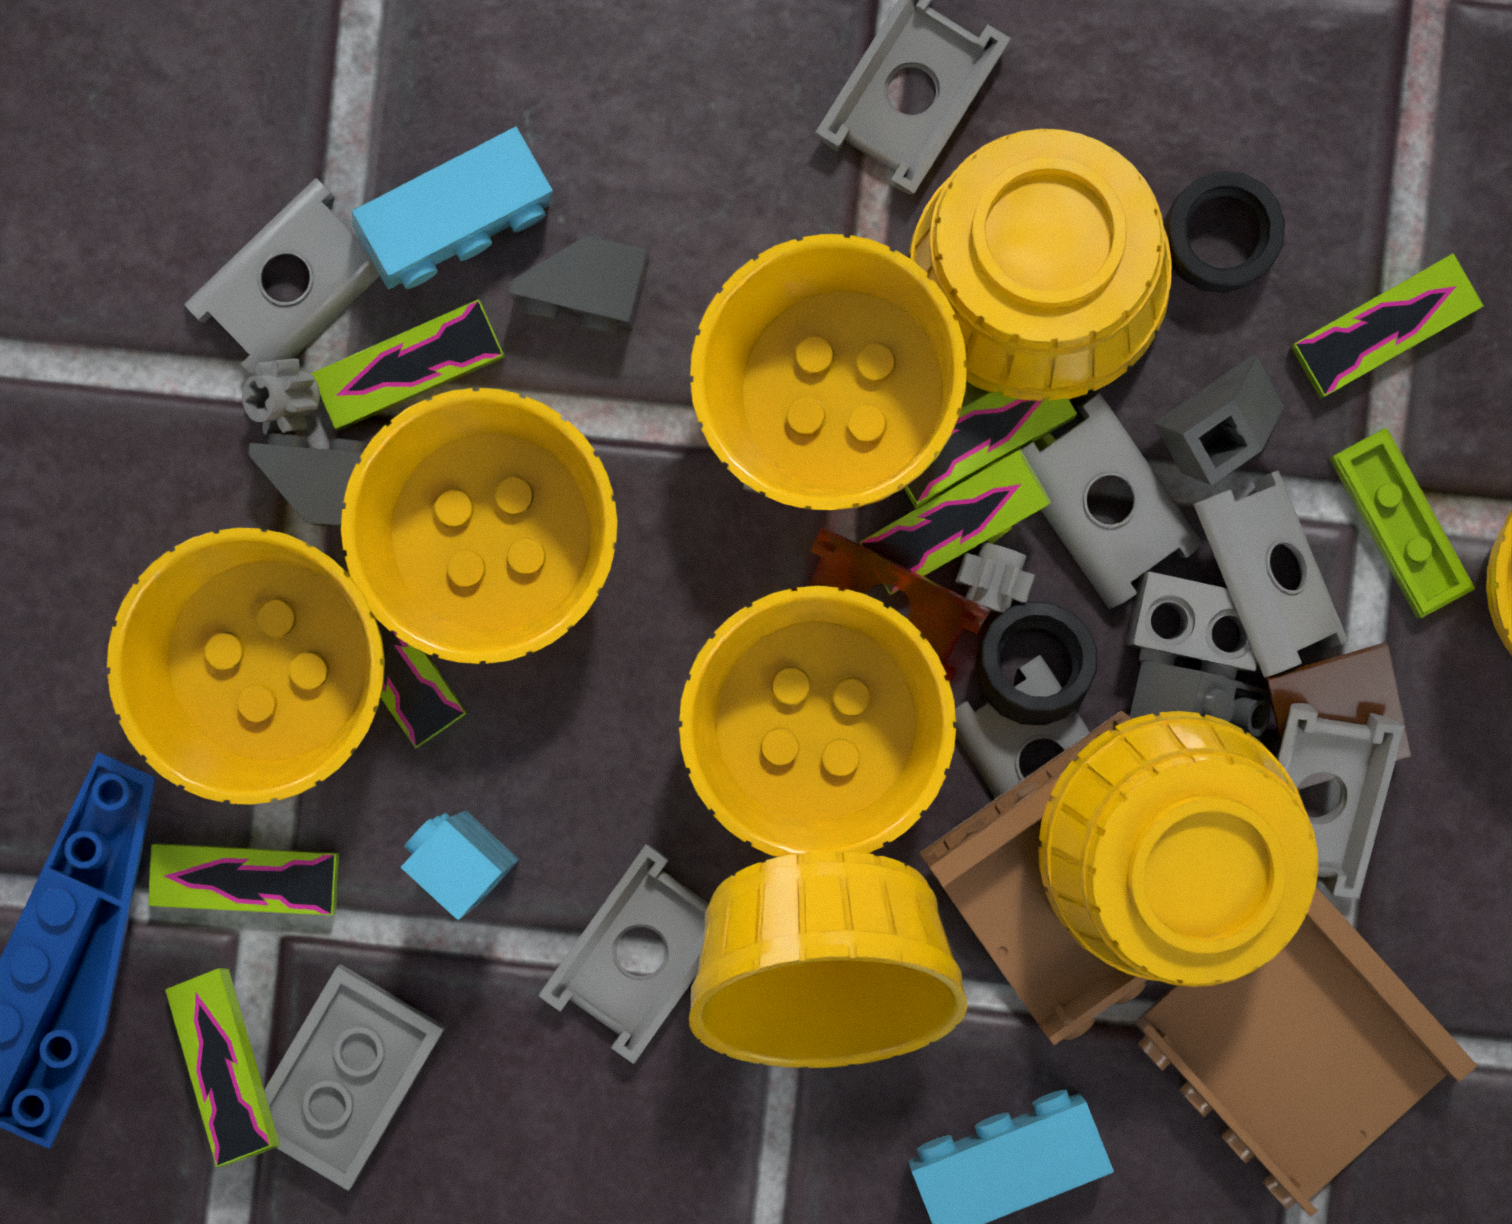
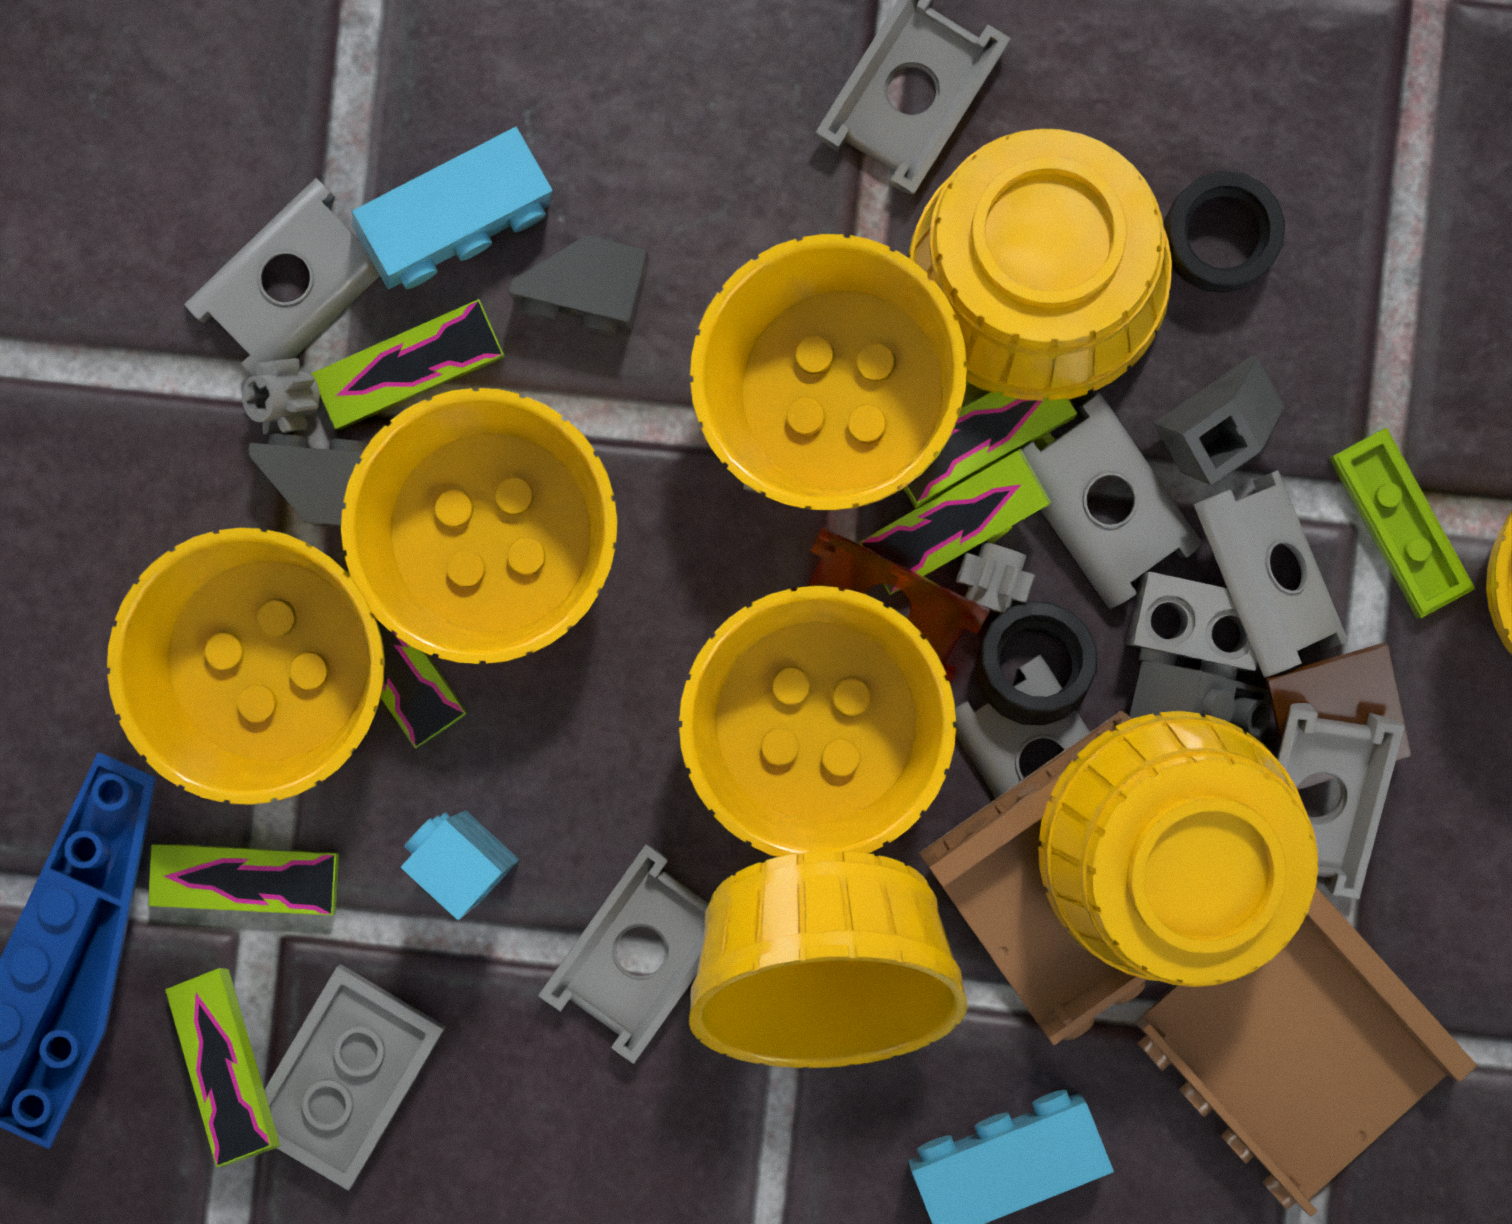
(1386, 326): tile -> none

